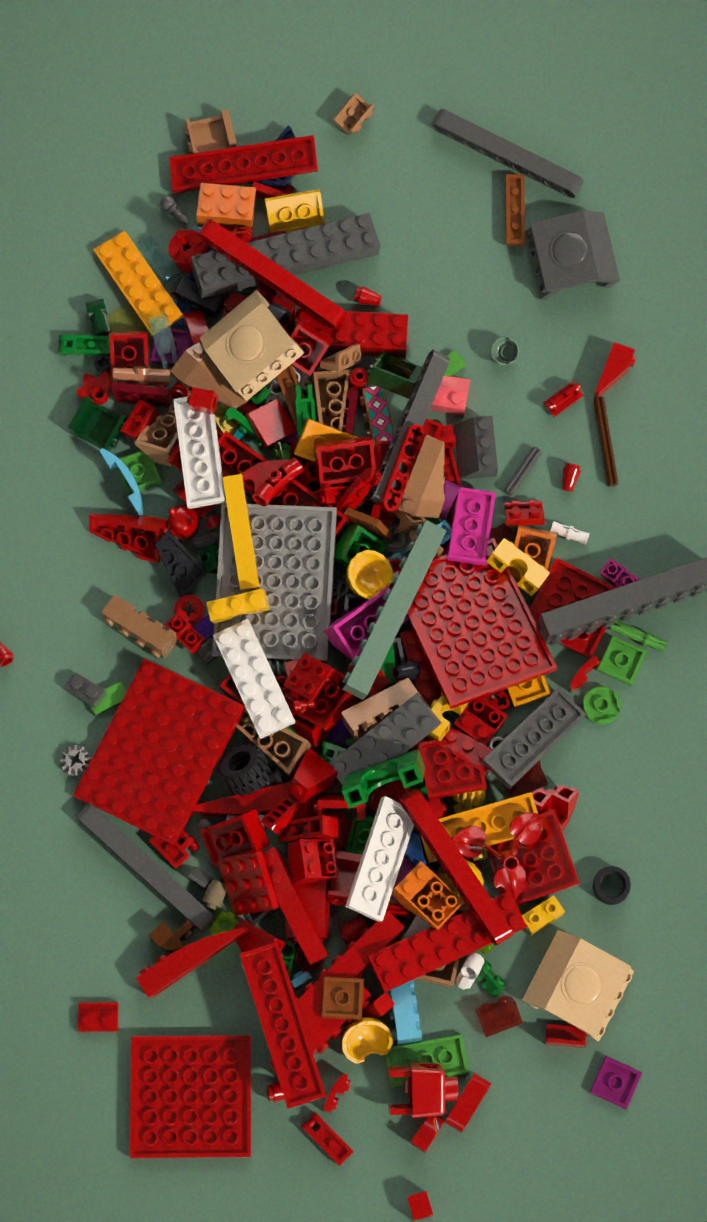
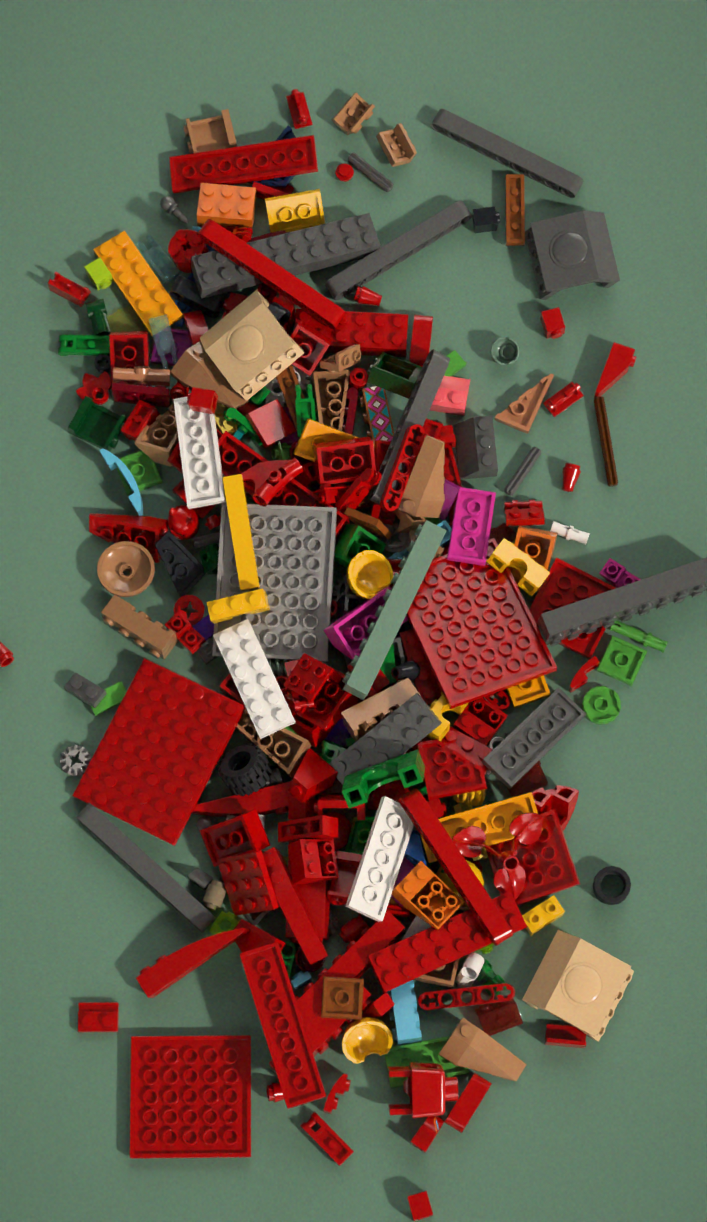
(68, 289): none -> red hinge
(99, 274): none -> lime brick
(121, 558): none -> medium nougat dish
(170, 941): reddish brown brick -> none
(176, 854): red plate -> none
(276, 819): red slope -> none
(299, 109): none -> red hinge
(344, 172): none -> red plate
(370, 172): none -> dark grey axle
(397, 145): none -> medium nougat bracket
(398, 250): none -> dark grey beam
(420, 339): none -> red beam
(457, 1000): none -> red beam
(476, 1050): none -> medium nougat wedge
(485, 219): none -> black brick
(523, 411): none -> nougat wing
(552, 323): none -> red brick
(615, 1082): magenta tile -> none

